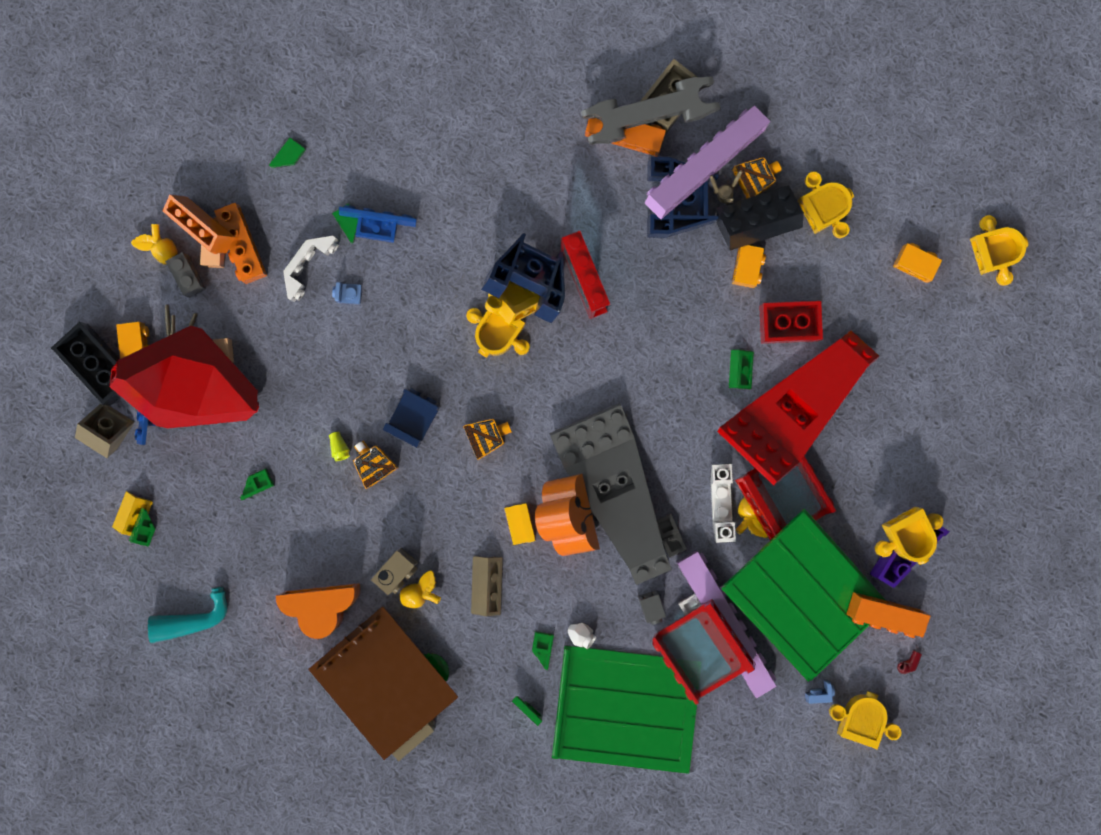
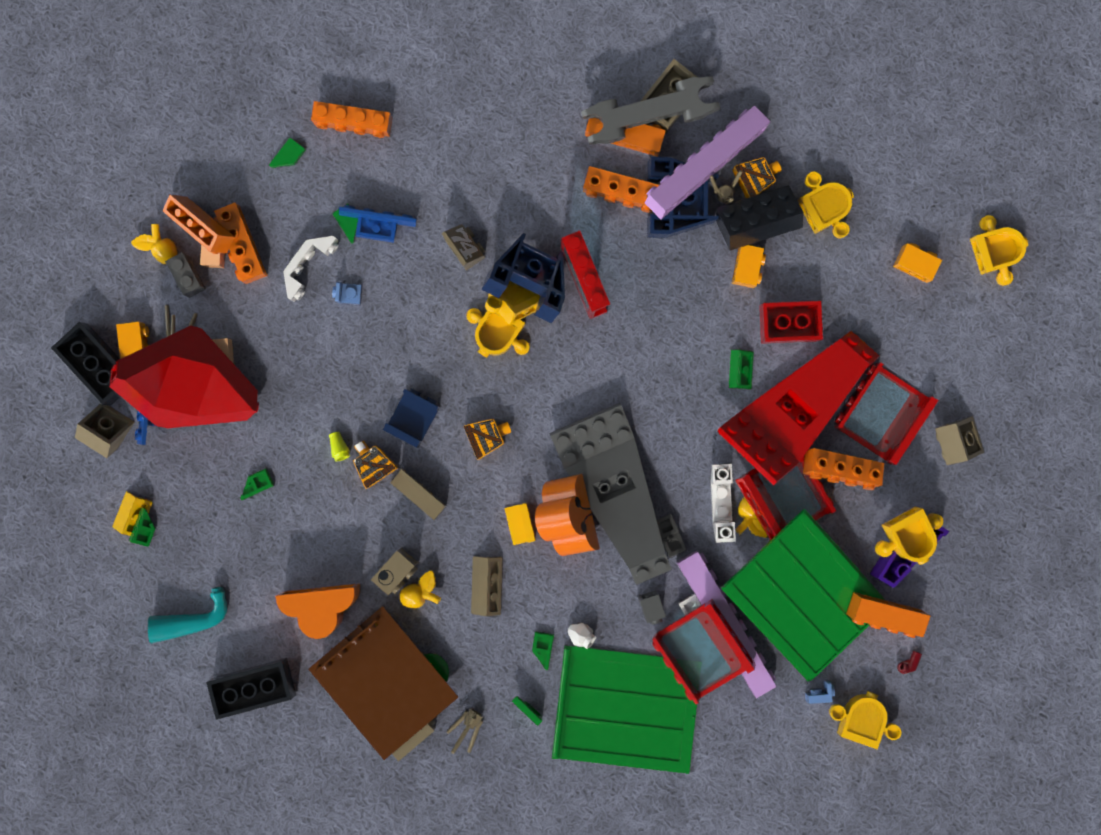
(251, 688): none -> black brick
(351, 119): none -> orange brick
(418, 494): none -> dark tan panel
(463, 246): none -> dark tan slope
(472, 720): none -> dark tan plant
(617, 188): none -> orange brick
(843, 468): none -> orange brick
(885, 414): none -> clear light blue panel
(959, 441): none -> dark tan slope

